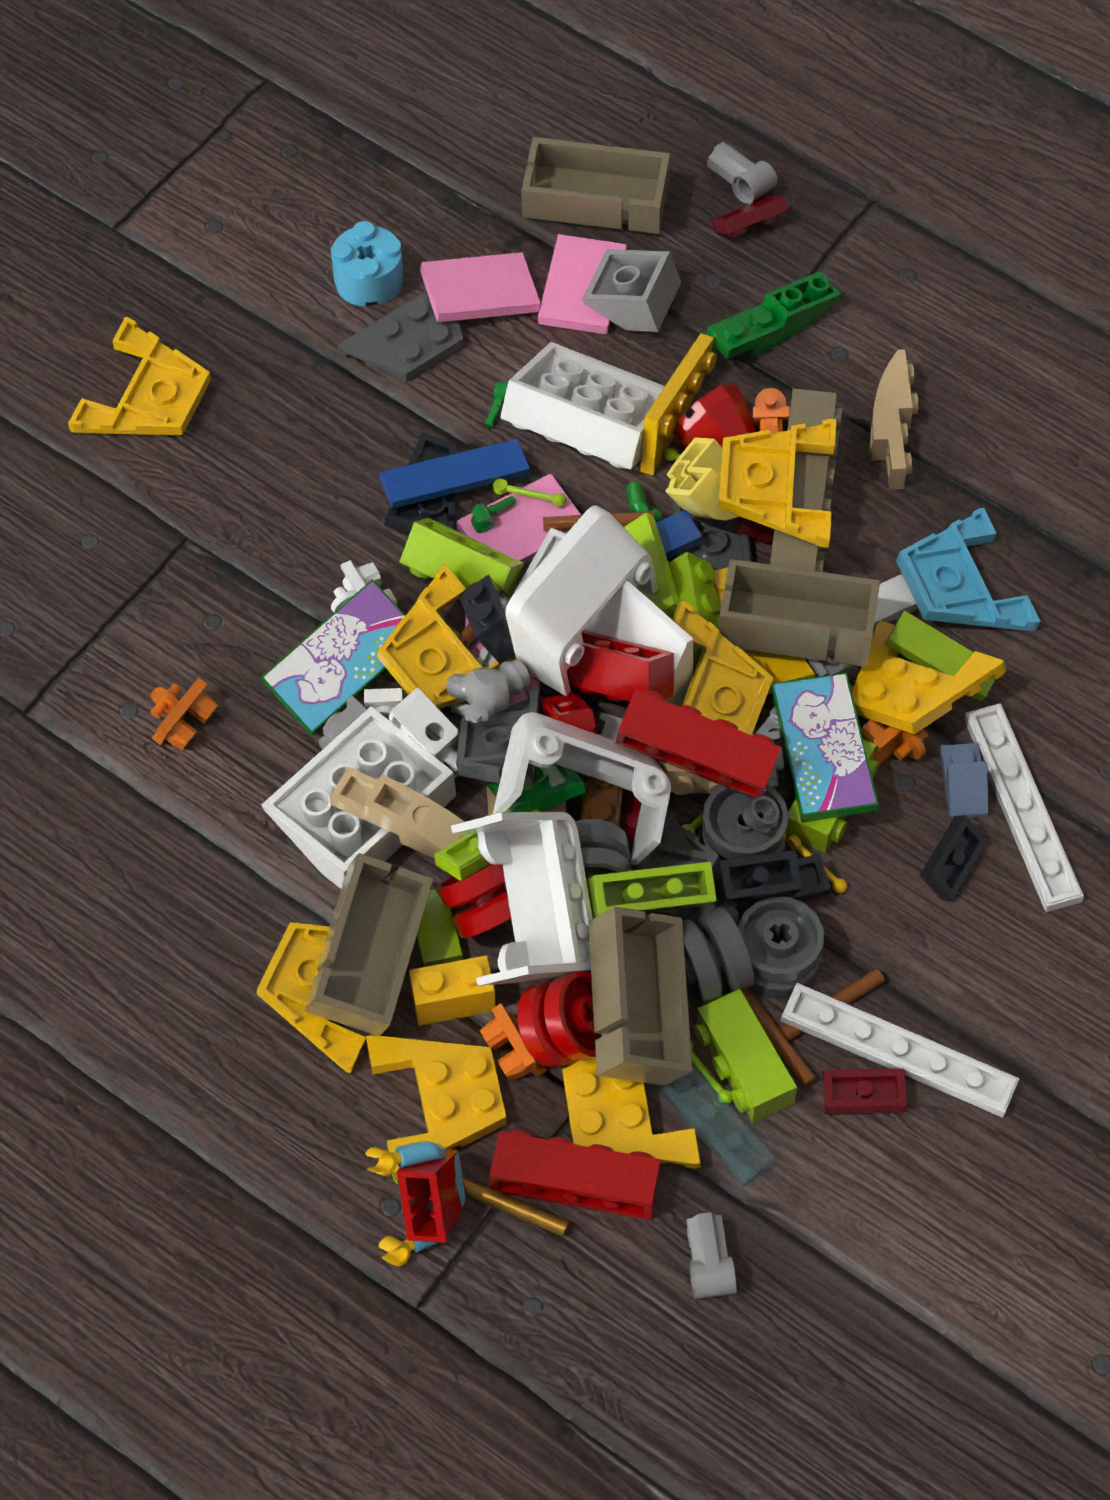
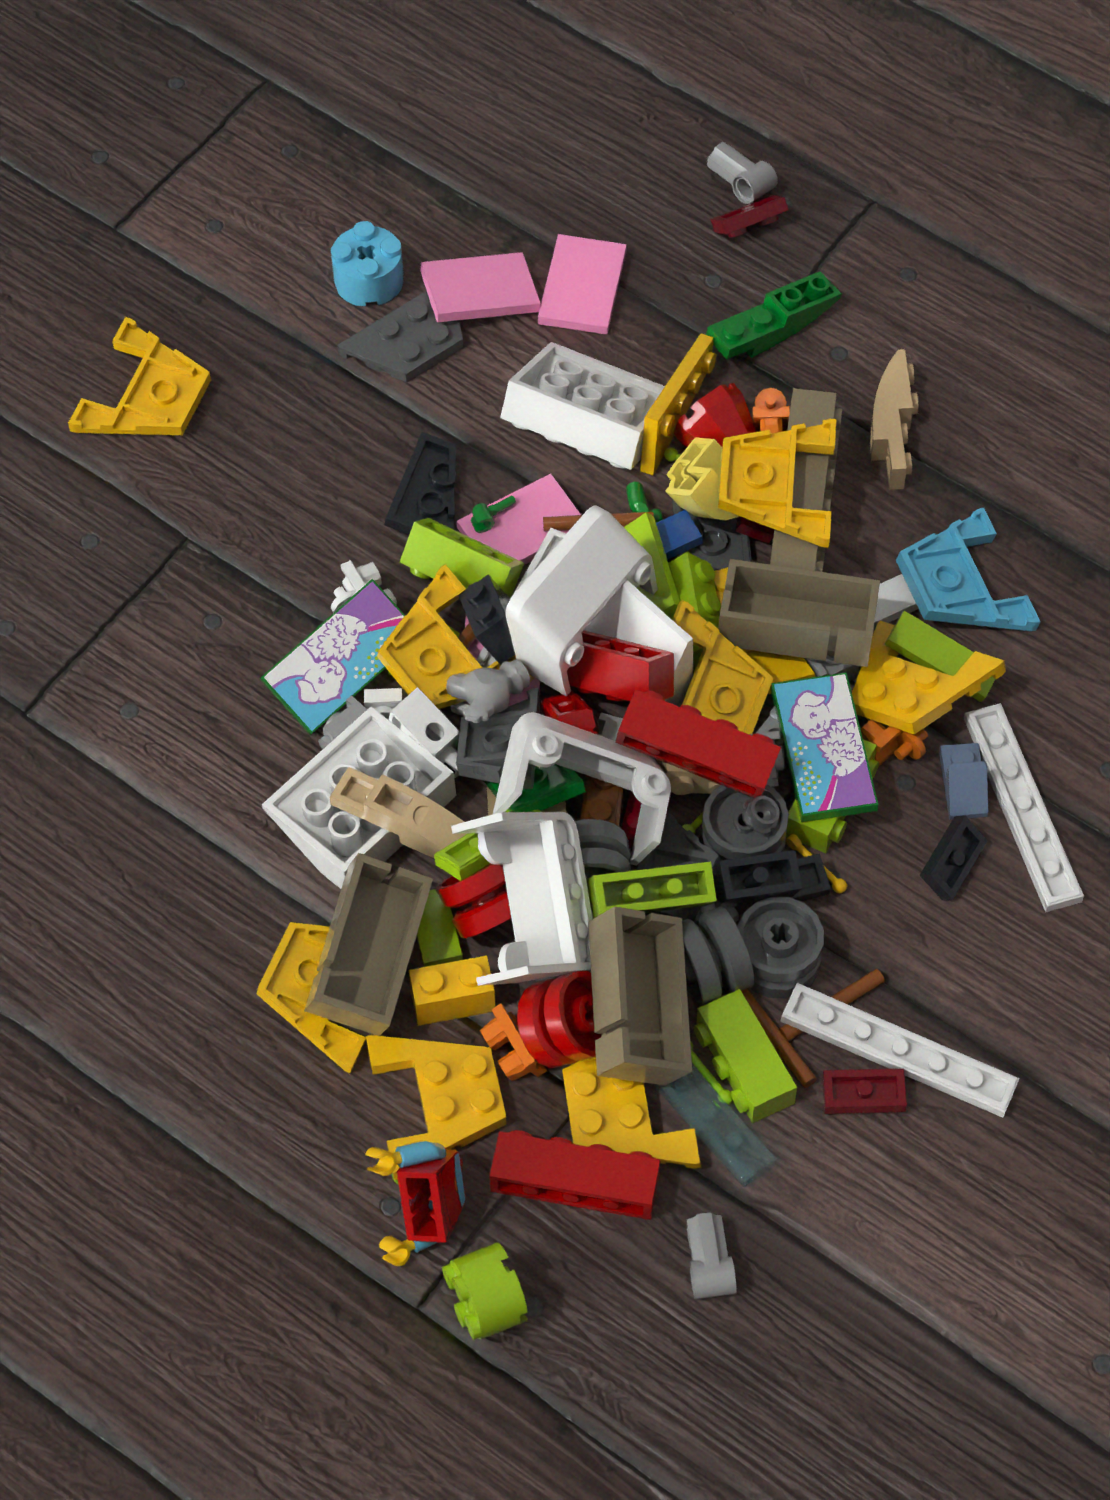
(173, 727): orange hips -> none
(454, 473): blue tile -> none
(486, 1291): none -> lime brick
(499, 396): green hand -> none
(501, 487): lime hinge -> none
(515, 1207): pearl gold bar -> none
(595, 185): dark tan piece -> none
(634, 288): light grey slope -> none

